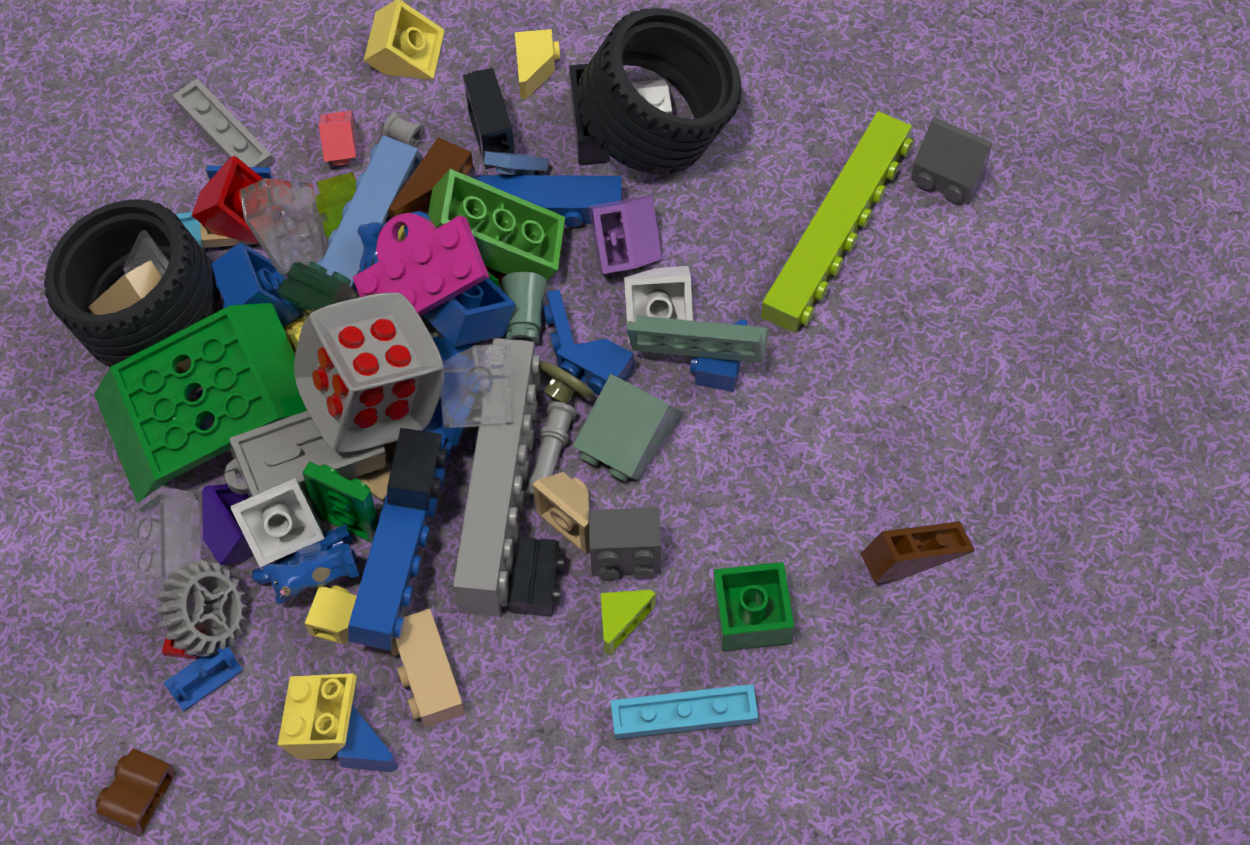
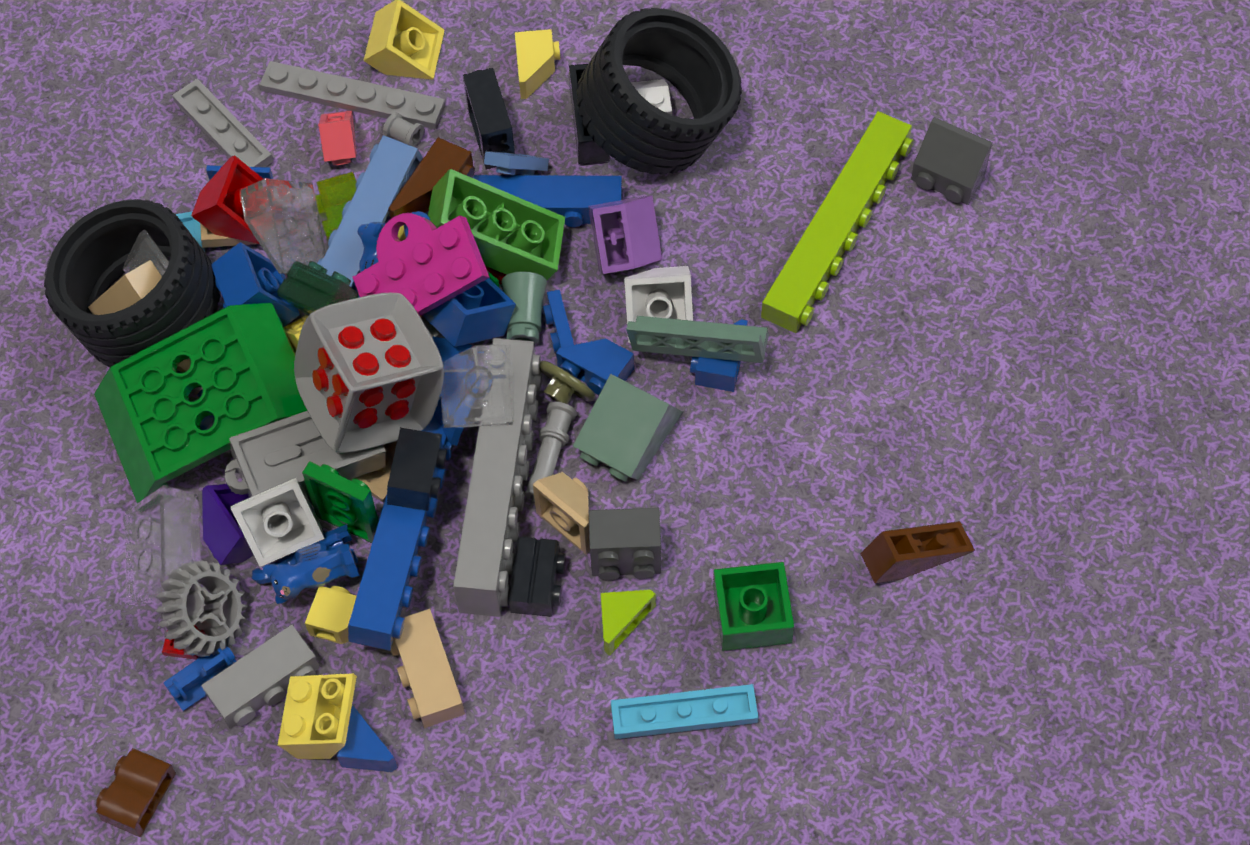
(260, 677): none -> light grey brick
(351, 94): none -> light grey plate

